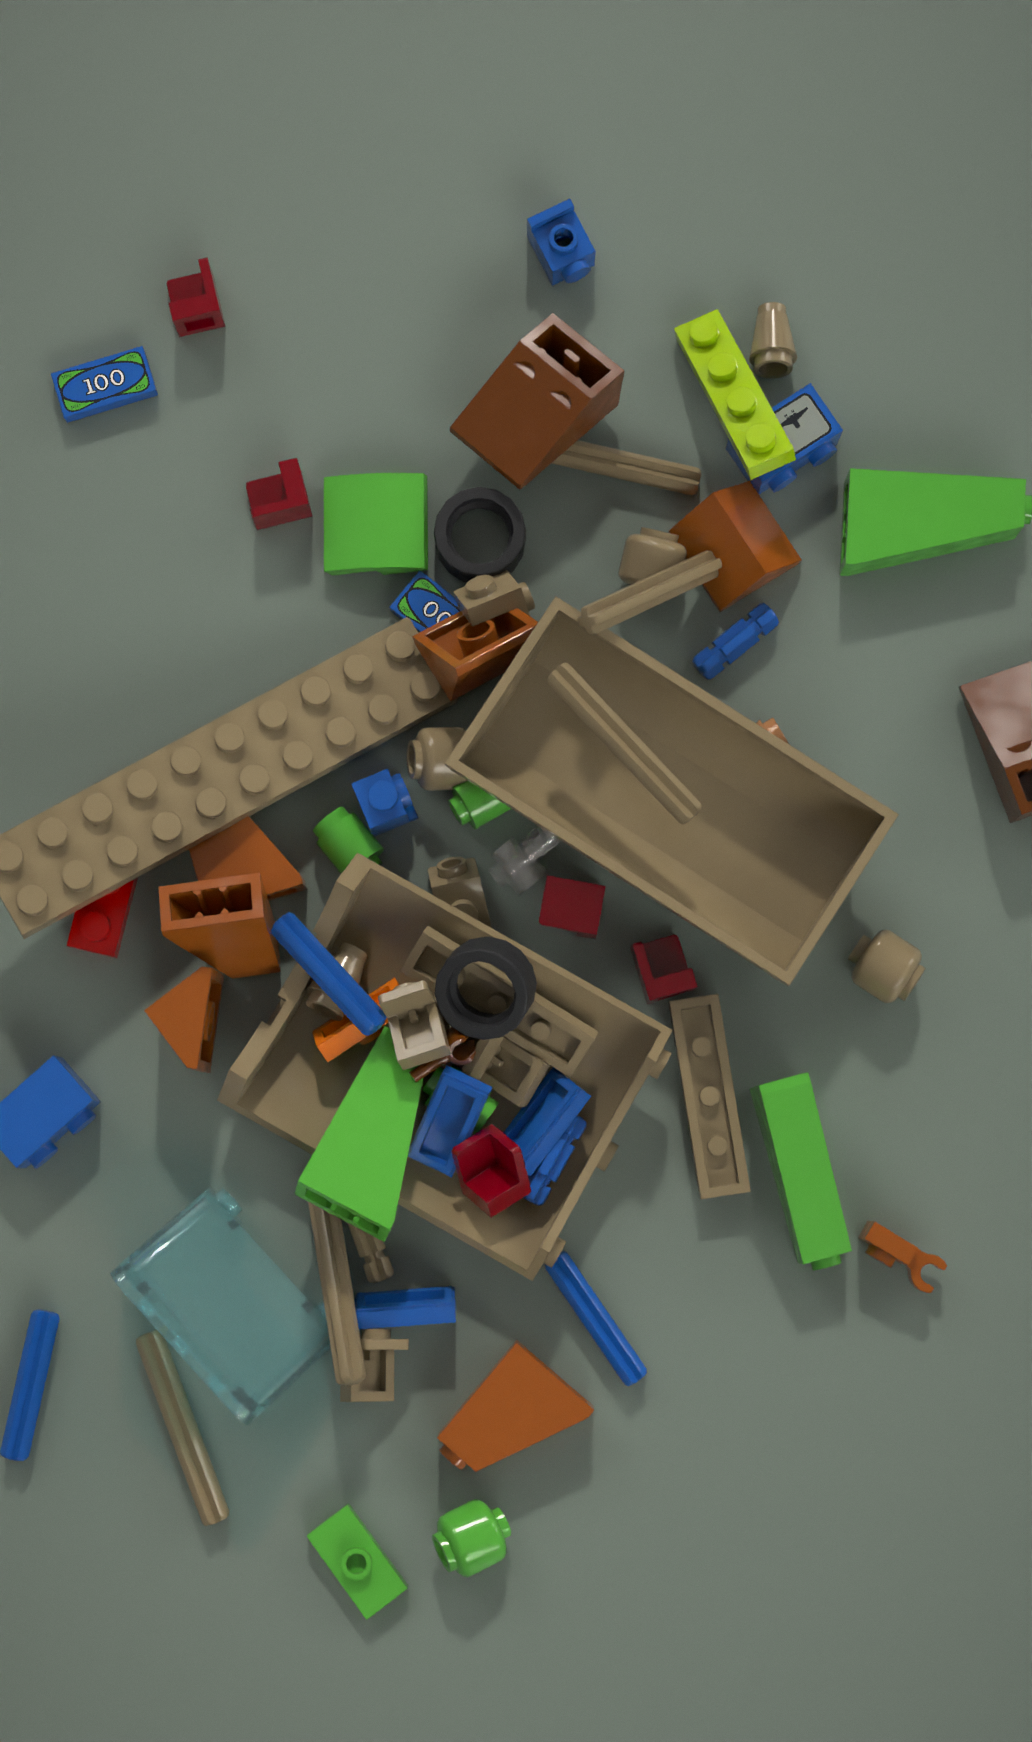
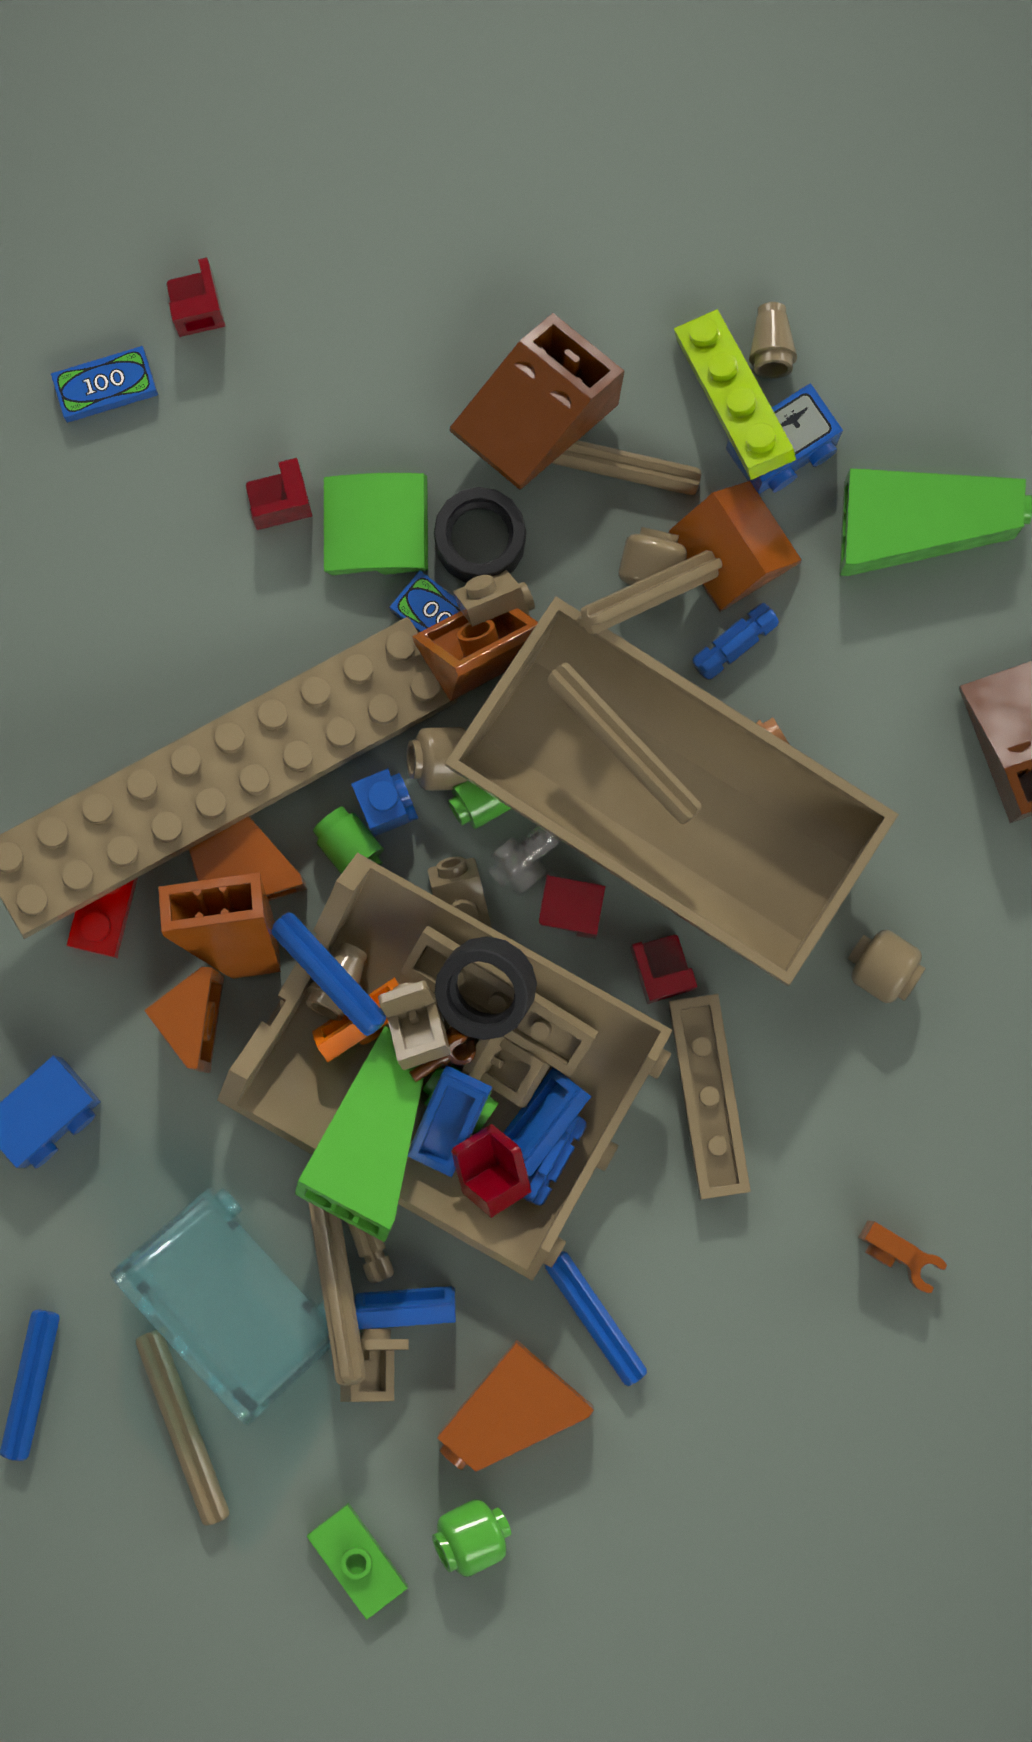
(553, 226): blue brick -> none
(802, 1169): bright green slope -> none

